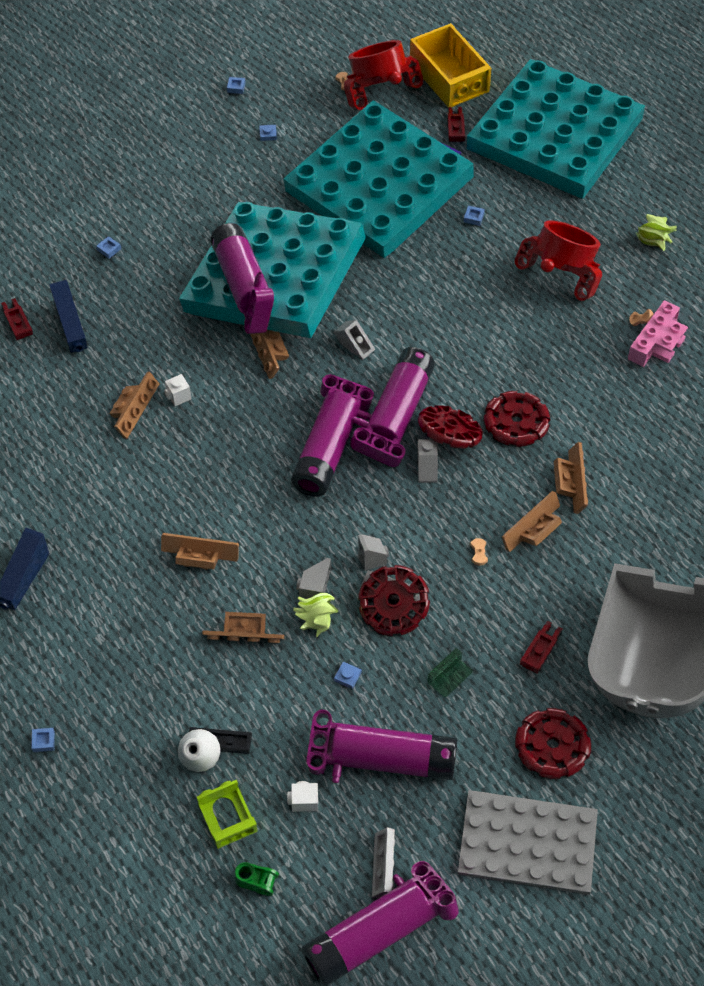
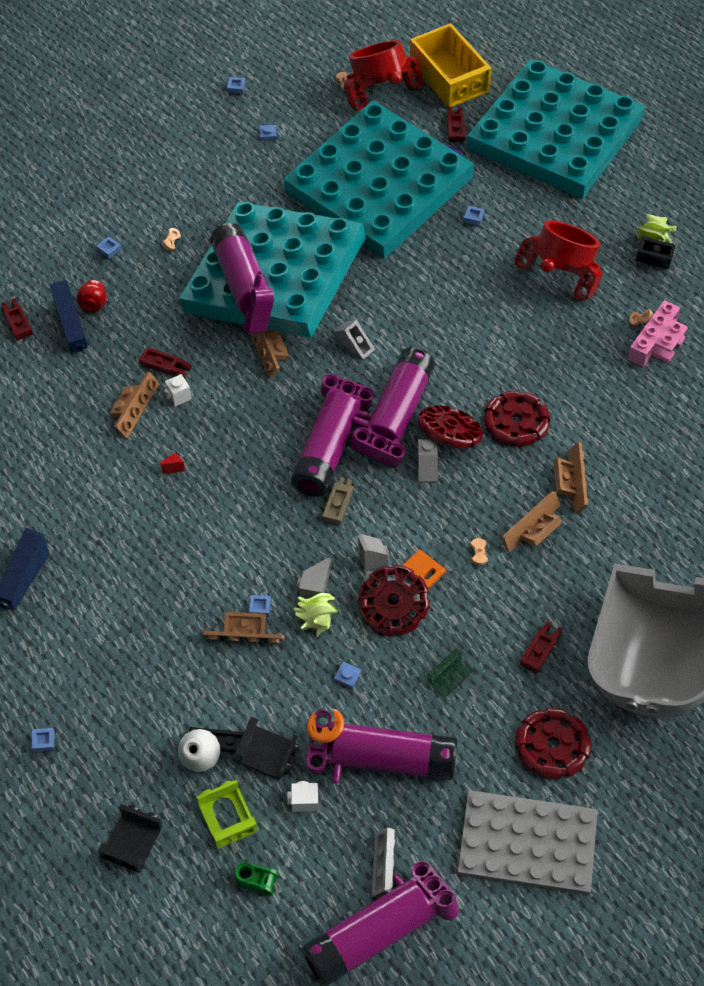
(92, 296): none -> red piece
(131, 838): none -> black panel
(164, 362): none -> dark red hinge
(168, 243): none -> light nougat piece
(172, 464): none -> red slope
(199, 551): medium nougat bracket -> none
(260, 604): none -> medium blue plate
(265, 750): none -> black panel
(326, 735): none -> orange head
(338, 501): none -> dark tan hinge
(423, 565): none -> orange piece
(655, 252): none -> black brick

